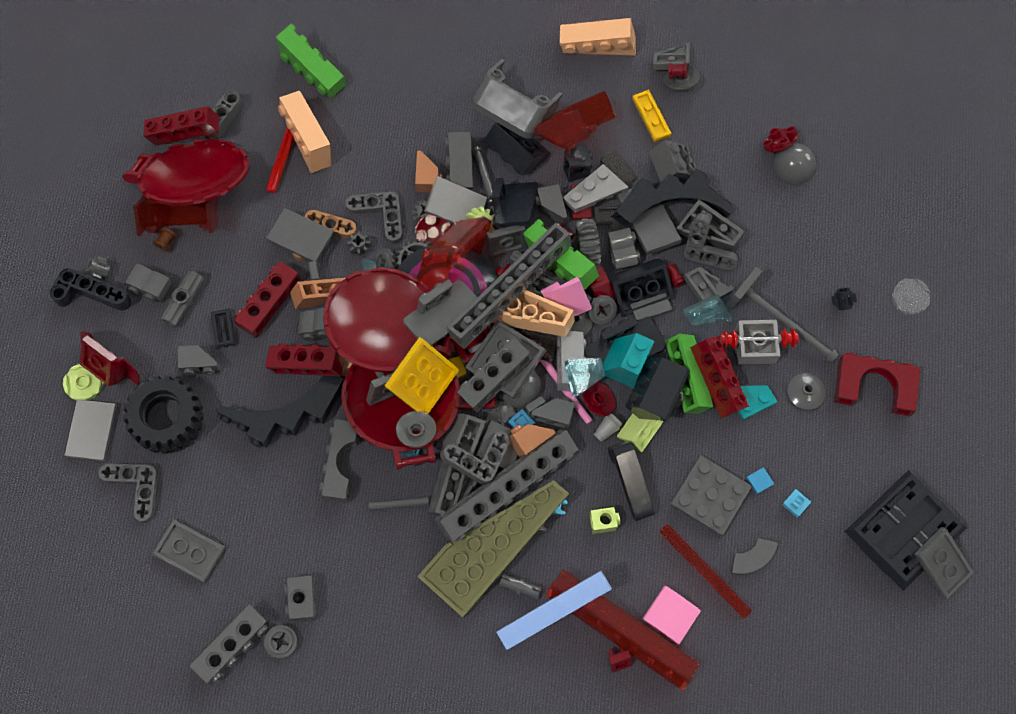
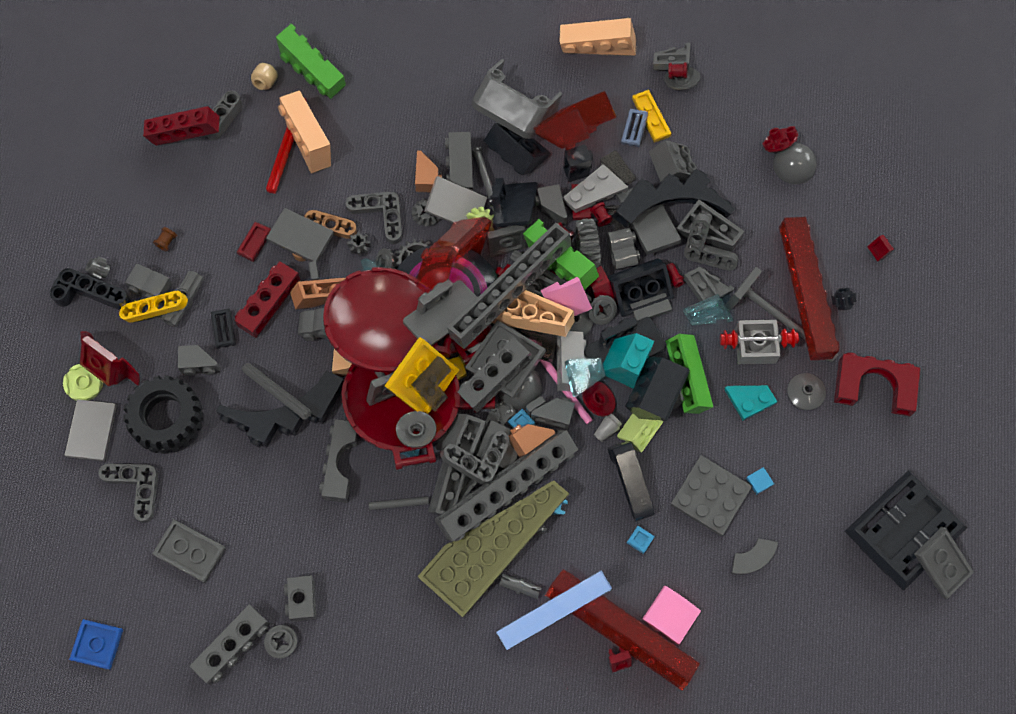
(96, 644): none -> blue tile
(153, 215): clear red windscreen -> none
(153, 310): none -> yellow beam
(189, 172): dark red dish -> none
(254, 241): none -> dark red tile
(264, 76): none -> tan head
(276, 391): none -> dark grey axle
(304, 360): dark red brick -> none
(428, 383): none -> clear smoke tile
(431, 228): dark red dish -> none
(597, 526): yellowish green brick -> none
(601, 214): none -> dark red bush
(631, 141): none -> sand blue tile
(640, 539): none -> dark azure tile
(697, 562): clear red axle -> none
(719, 376): dark red brick -> none
(796, 503): medium azure tile -> none
(808, 289): none -> clear red brick
(880, 248): none -> dark red tile
(911, 296): clear tile -> none

